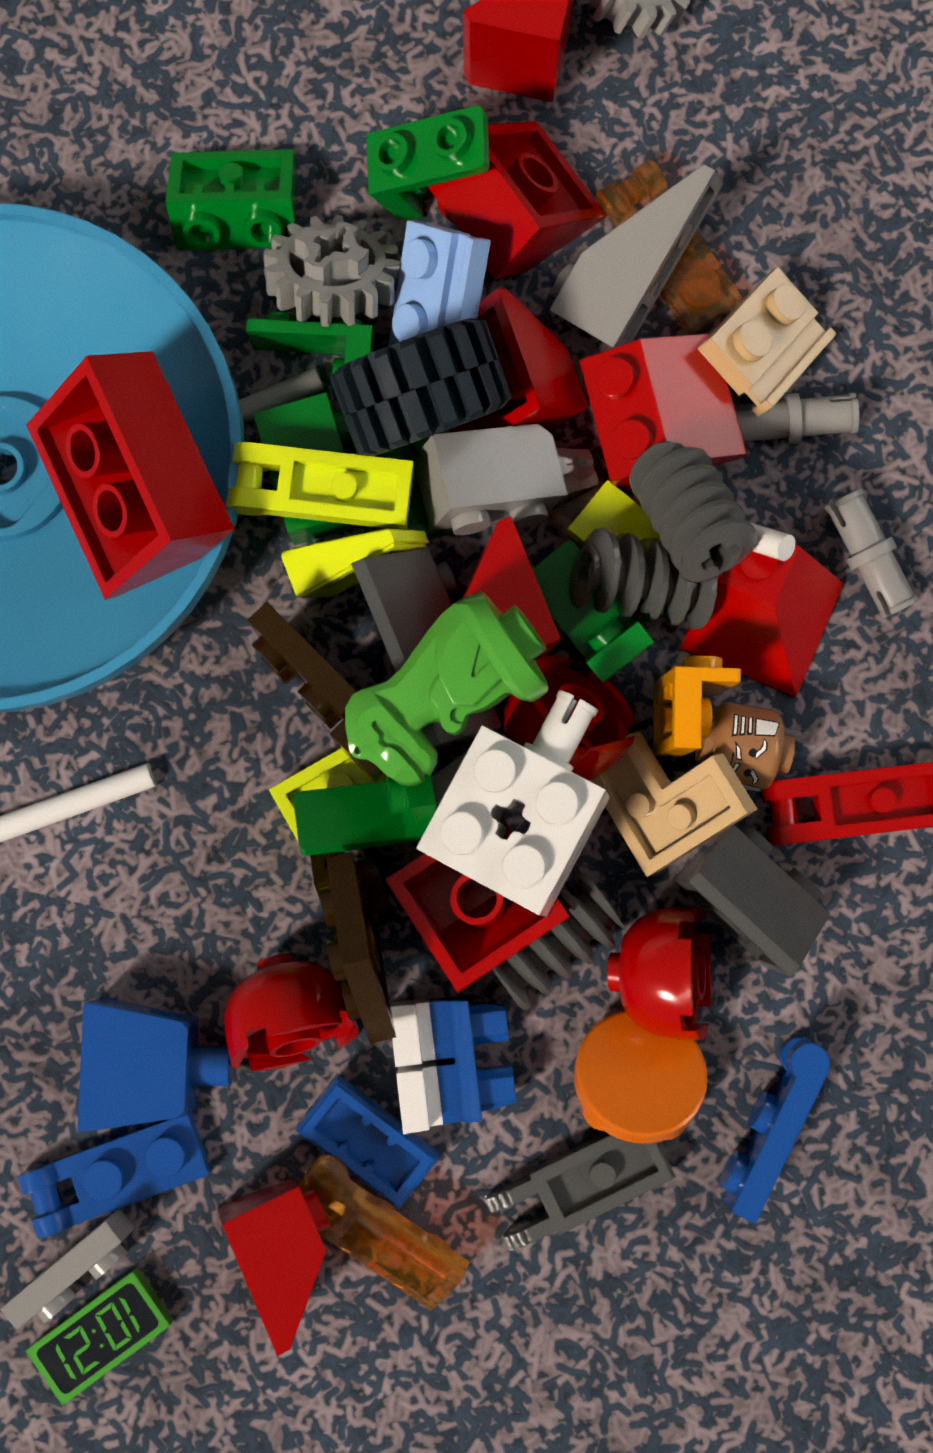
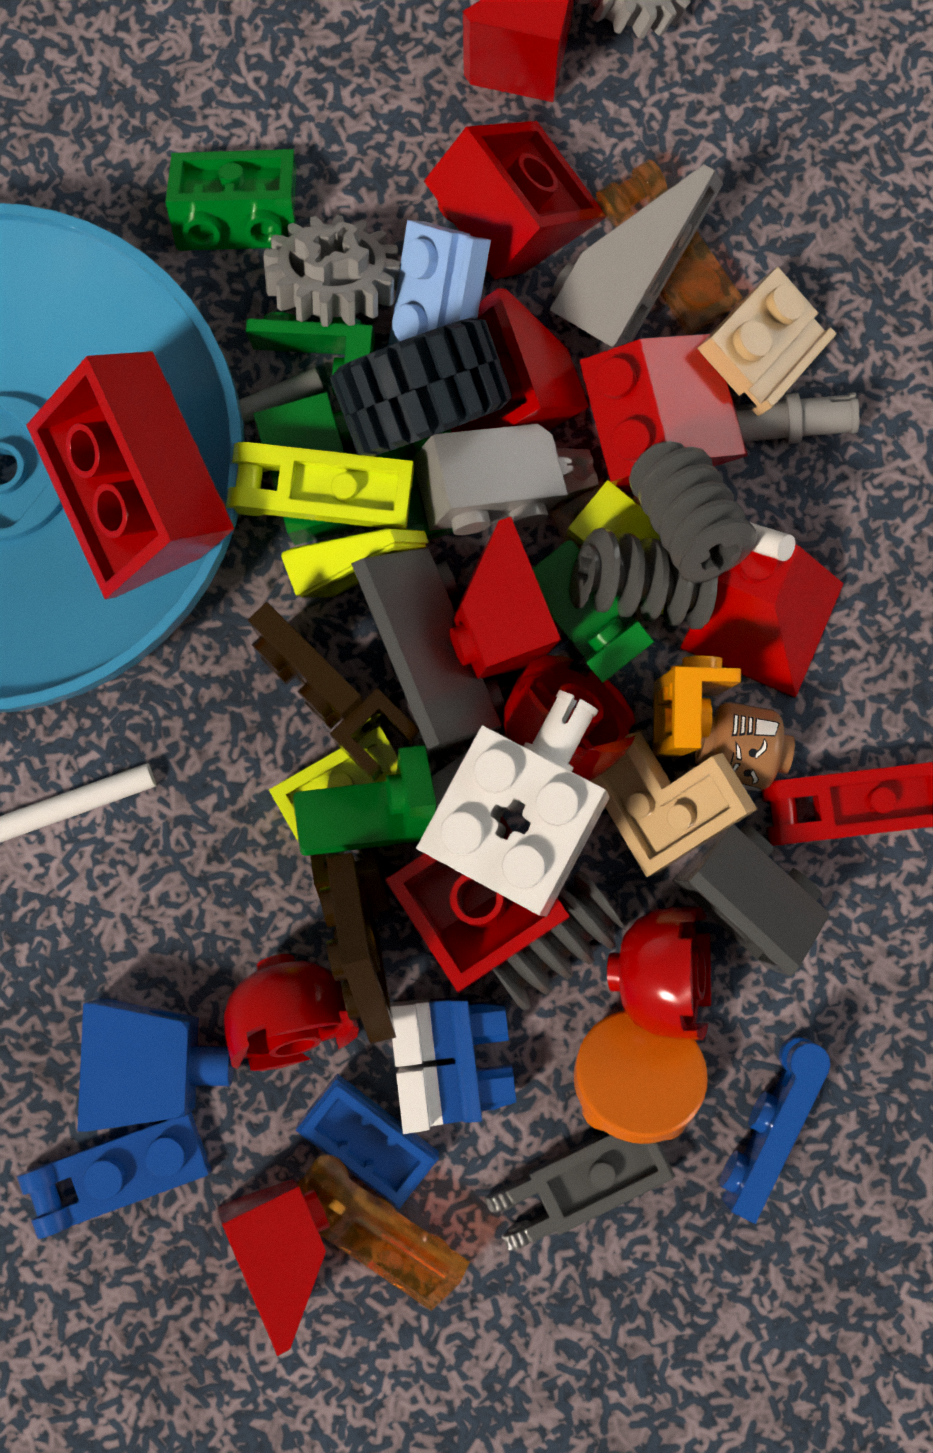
(52, 1289): light grey plate -> none
(99, 1335): tile -> none
(425, 154): green bracket -> none
(457, 670): bright green animal -> none
(871, 553): light grey pin -> none

